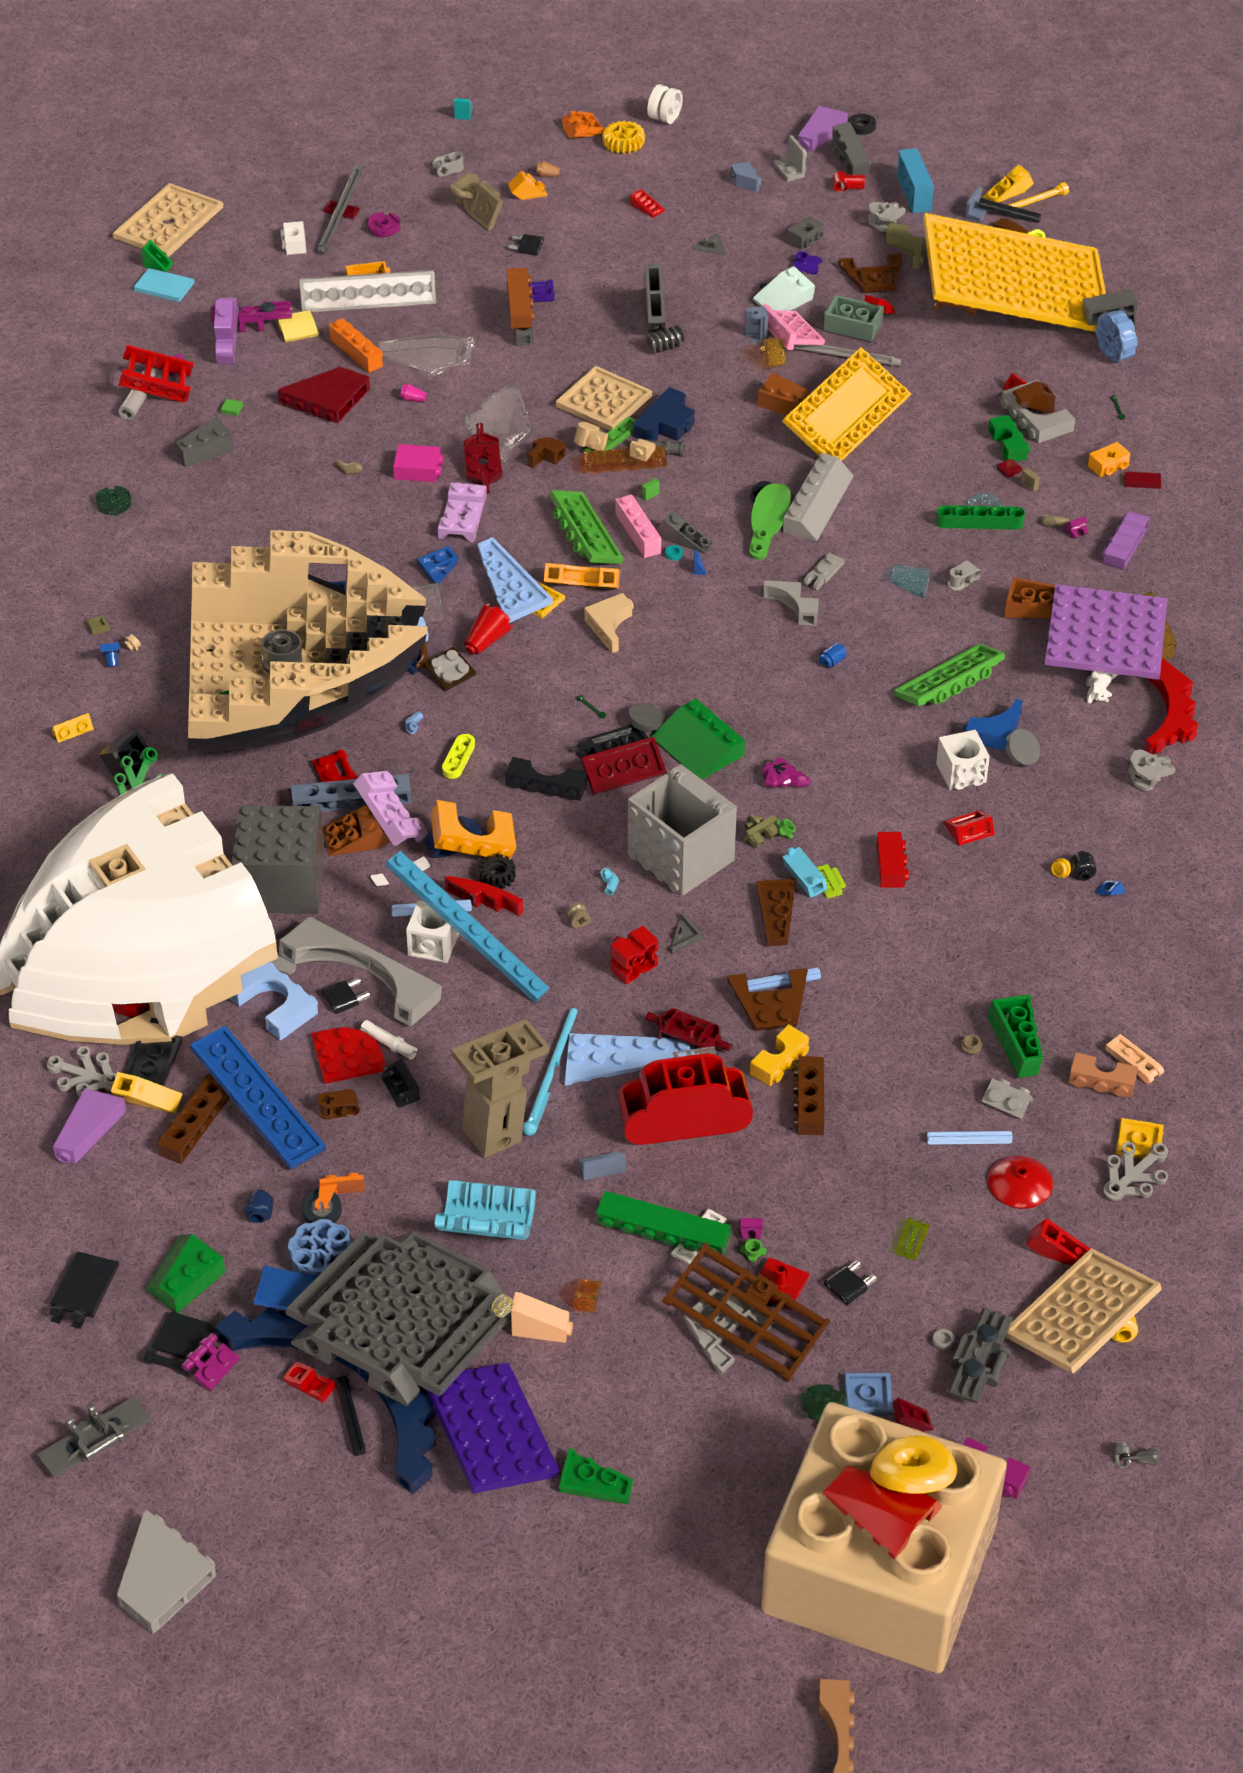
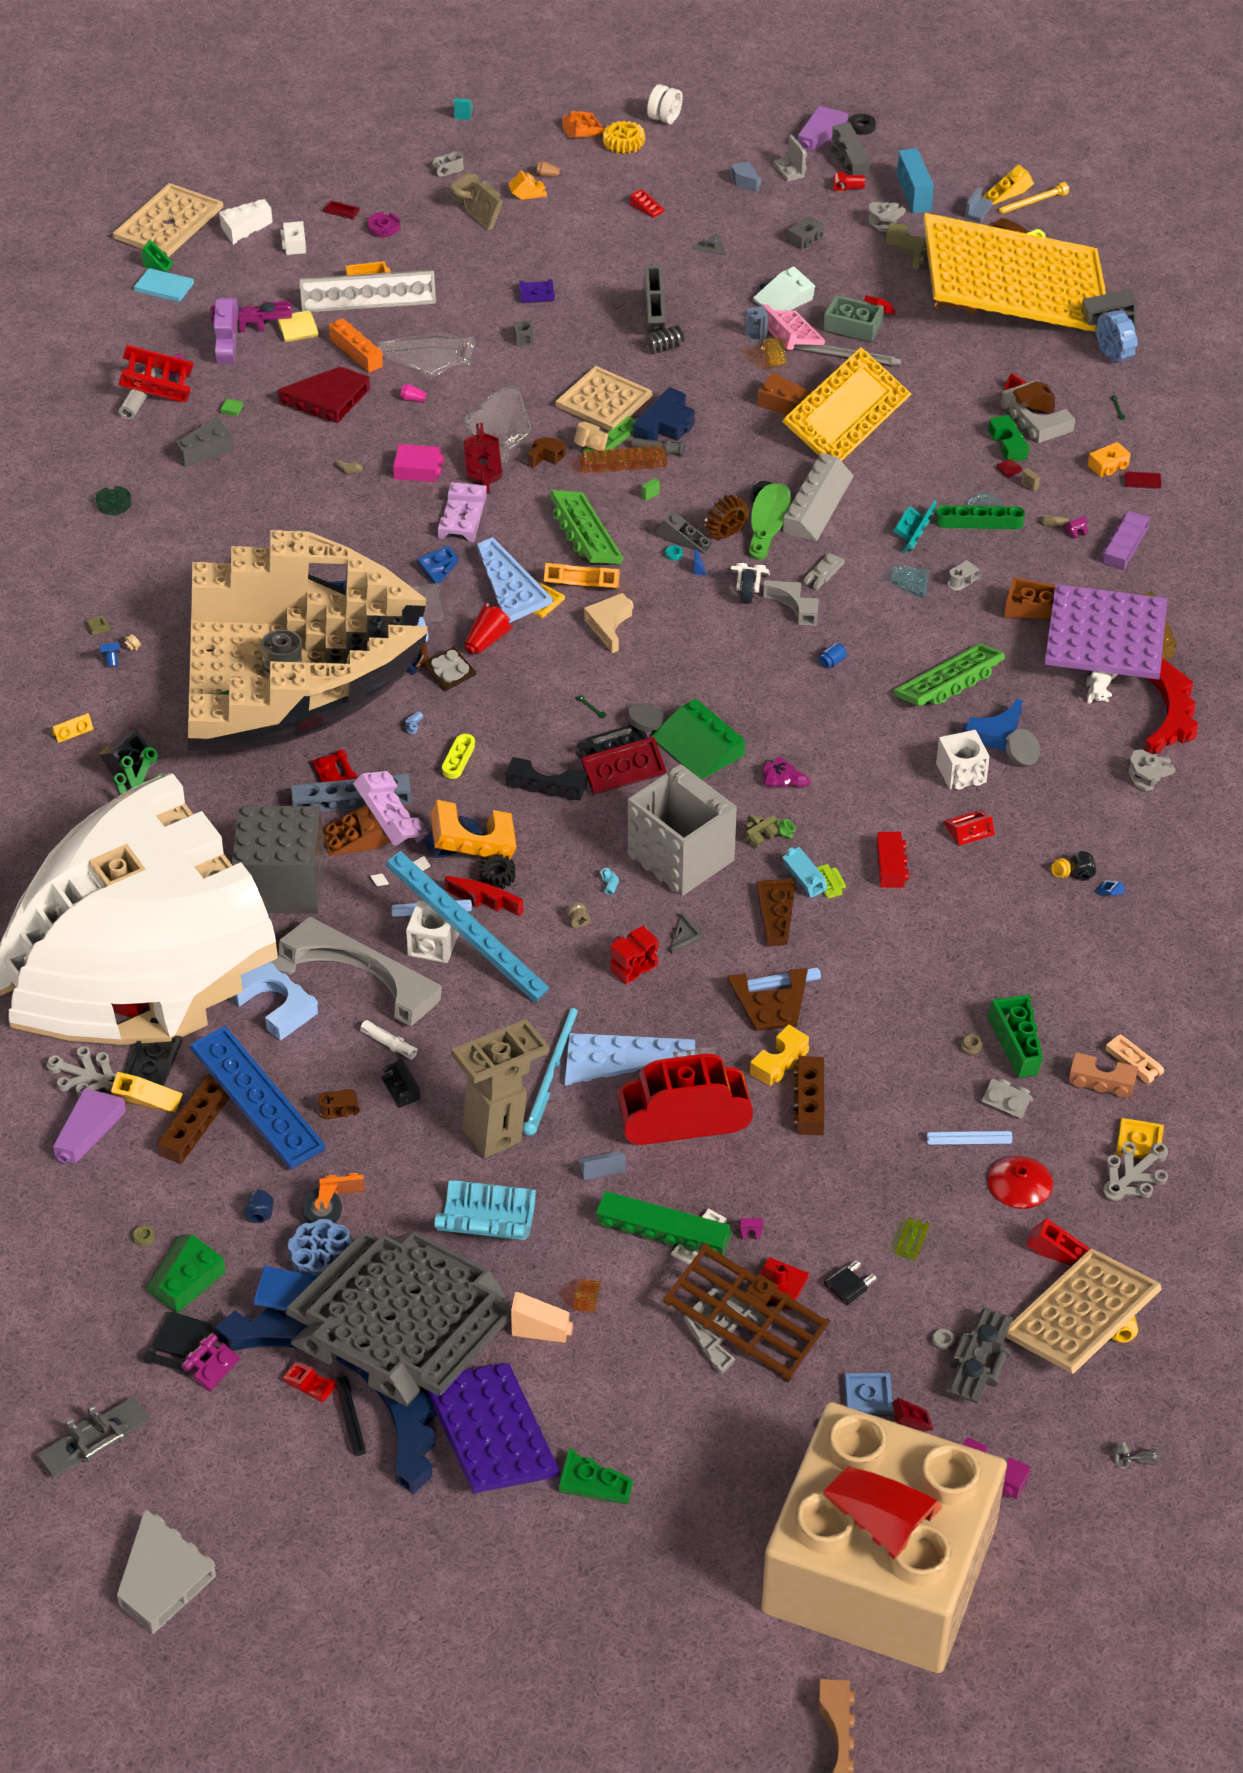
(83, 1288): black tile -> none
(144, 1235): none -> olive tile
(245, 219): none -> white wedge
(339, 210): dark grey piece -> none
(342, 997): black piece -> none
(347, 1054): red plate -> none
(502, 1305): clear tile -> none
(519, 298): dark orange wedge -> none
(528, 244): black piece -> none
(638, 526): bright pink brick -> none
(641, 449): tan bracket -> none
(699, 1033): dark red plate -> none
(726, 517): none -> reddish brown gear
(748, 586): none -> plate
(750, 1245): bright green plate -> none
(806, 263): dark purple plate -> none
(817, 1398): clear green plate -> none
(876, 277): reddish brown wing -> none
(911, 525): none -> teal bracket
(914, 1465): yellow hat -> none
(1009, 210): black axle -> none

